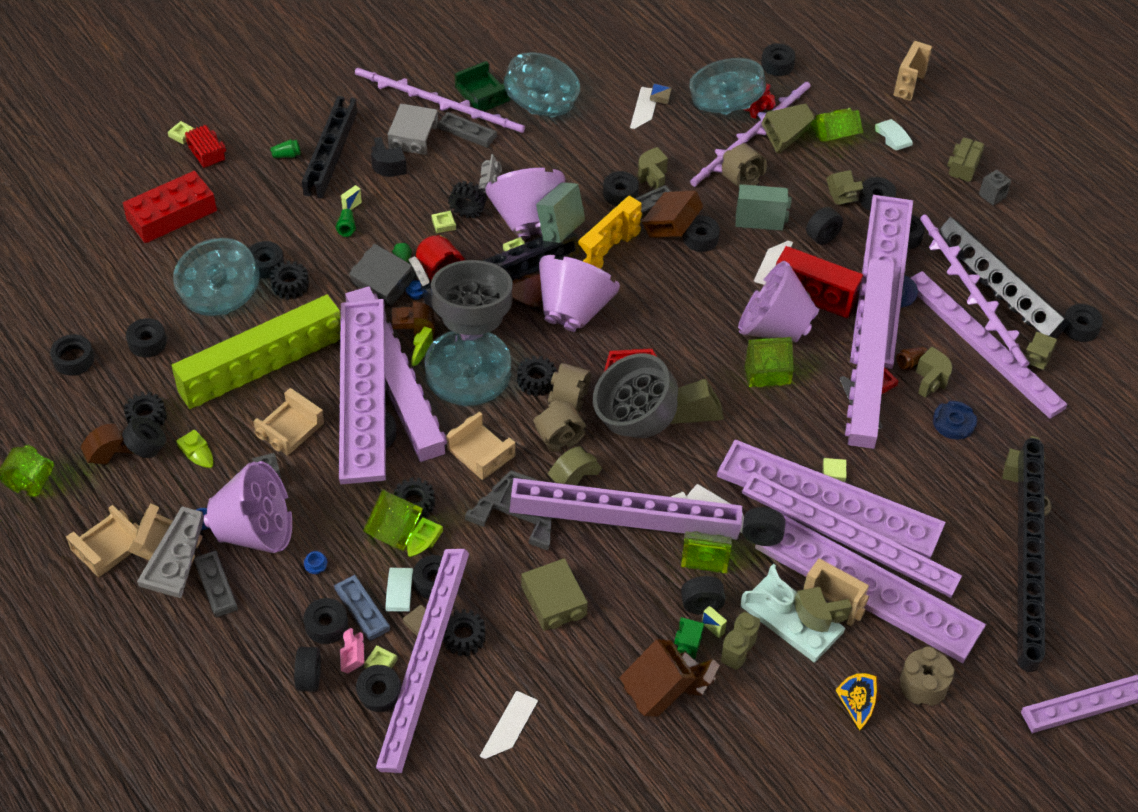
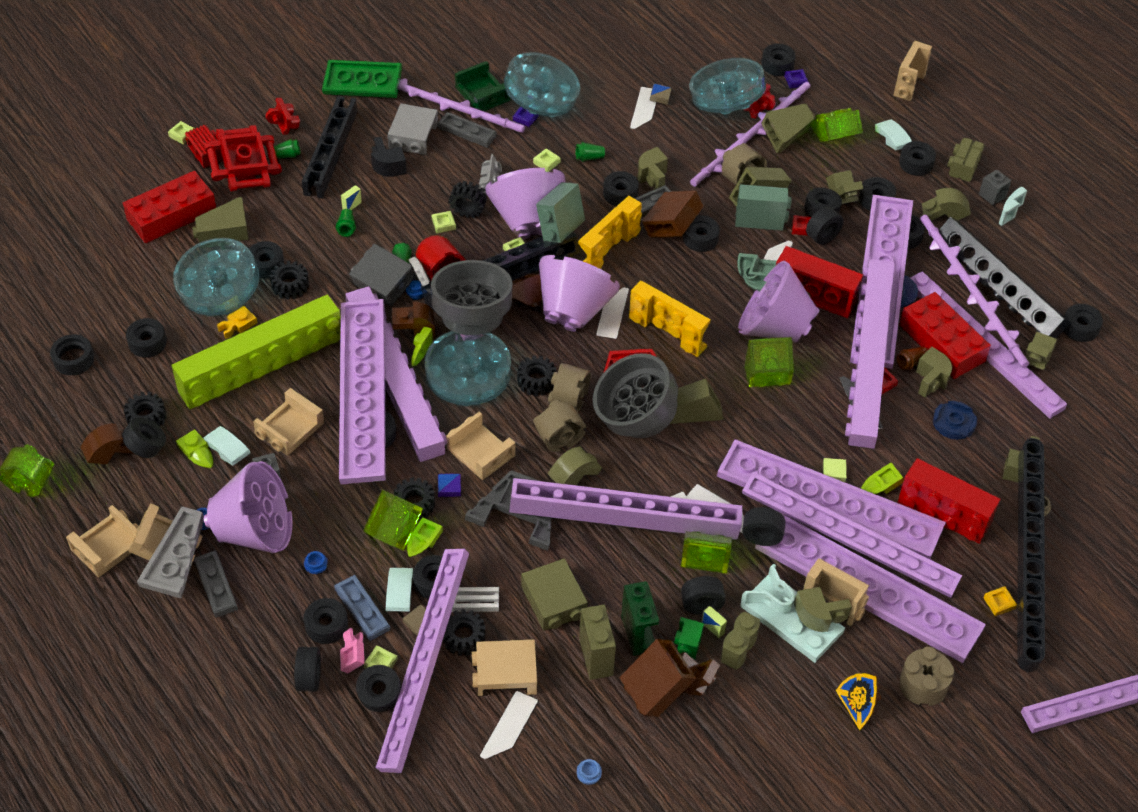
(222, 222): none -> olive slope
(227, 445): none -> light aqua slope
(238, 320): none -> yellow plate
(243, 157): none -> red brick
(283, 116): none -> red hips
(362, 78): none -> green tile
(449, 485): none -> dark purple tile
(475, 596): none -> white tile
(505, 665): none -> tan panel
(524, 117): none -> dark purple tile
(546, 160): none -> yellowish green tile
(589, 151): none -> green cone
(589, 772): none -> medium blue plate
(597, 642): none -> olive brick
(612, 315): none -> white sticker
(638, 616): none -> dark green panel
(663, 311): none -> yellow piece
(754, 269): none -> sand green brick
(761, 177): none -> olive slope
(795, 78): none -> dark purple tile
(799, 225): none -> red tile
(820, 198): none -> black tyre
(883, 480): none -> lime plate
(920, 150): none -> black tyre
(939, 326): none -> red brick
(948, 202): none -> olive brick
(949, 500): none -> red brick
(1000, 601): none -> yellow tile
(1011, 206): none -> light aqua slope

